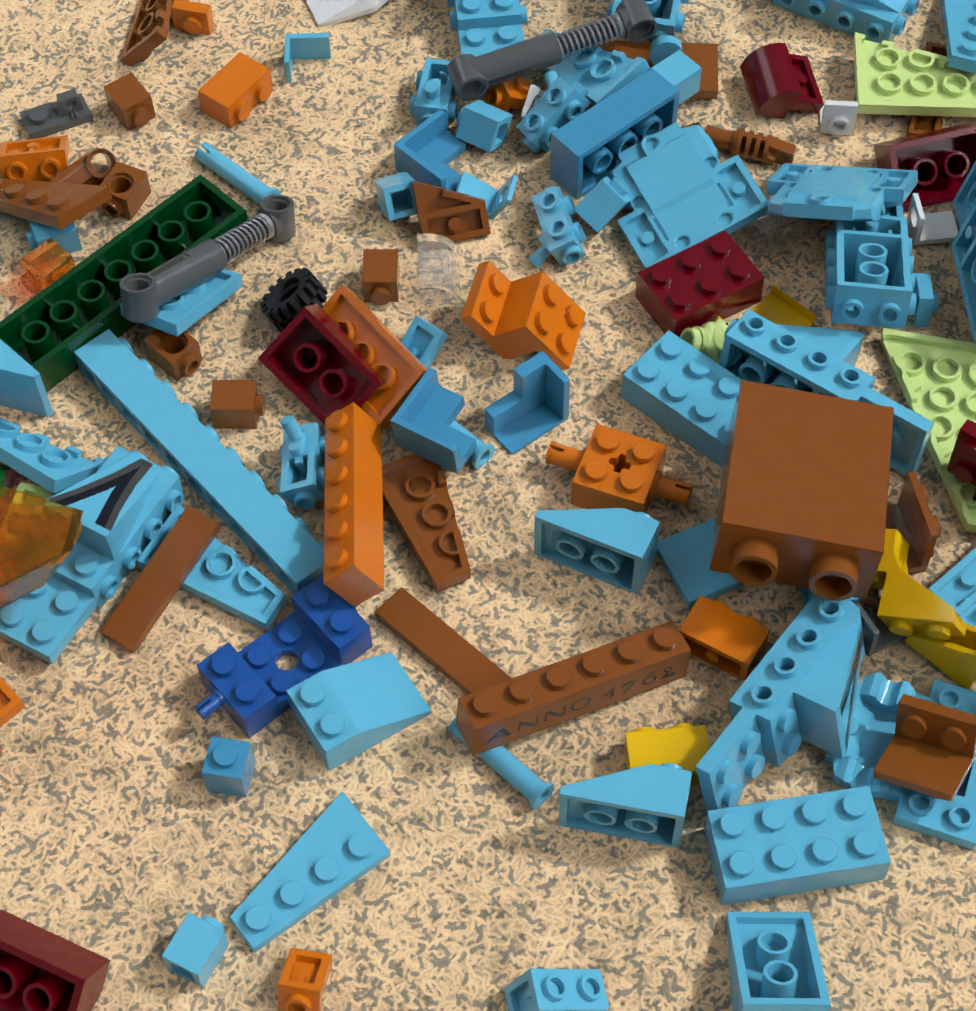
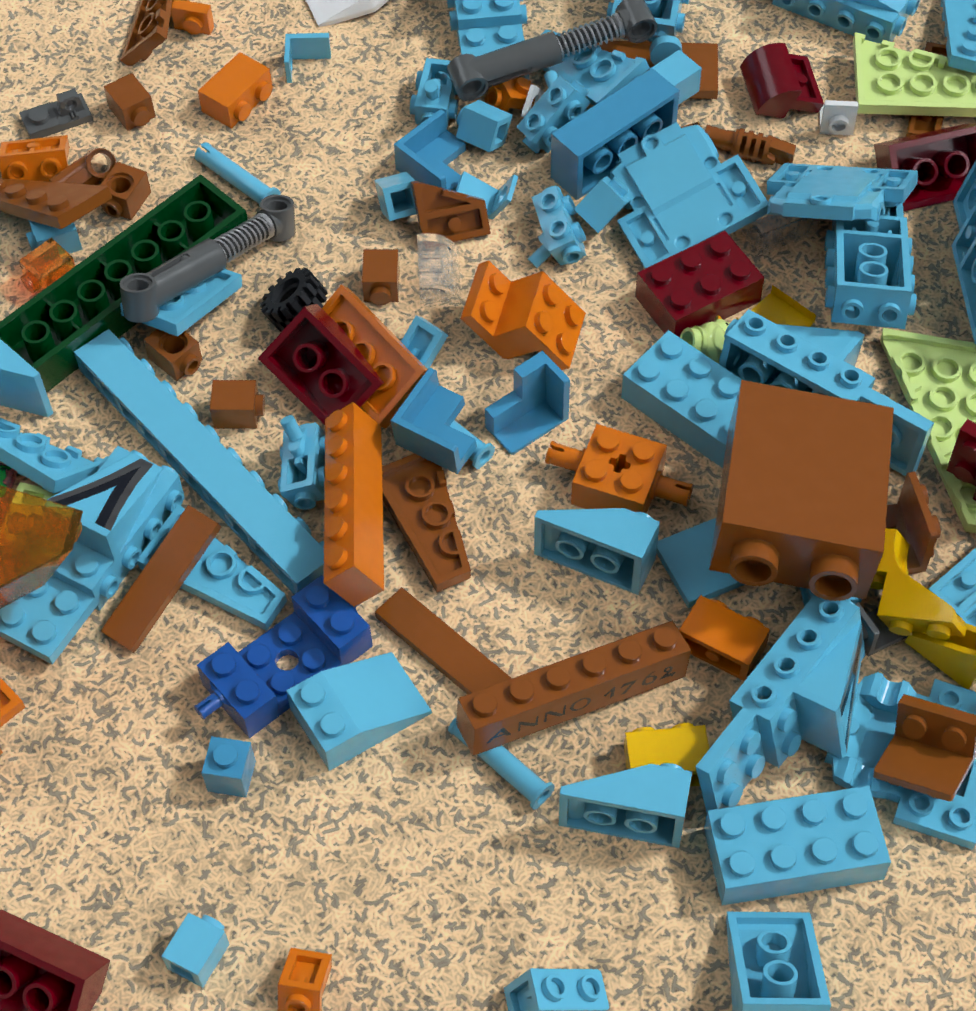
(318, 867): medium azure wing -> none
(927, 300): medium azure bracket -> none
(929, 227): white bracket -> none

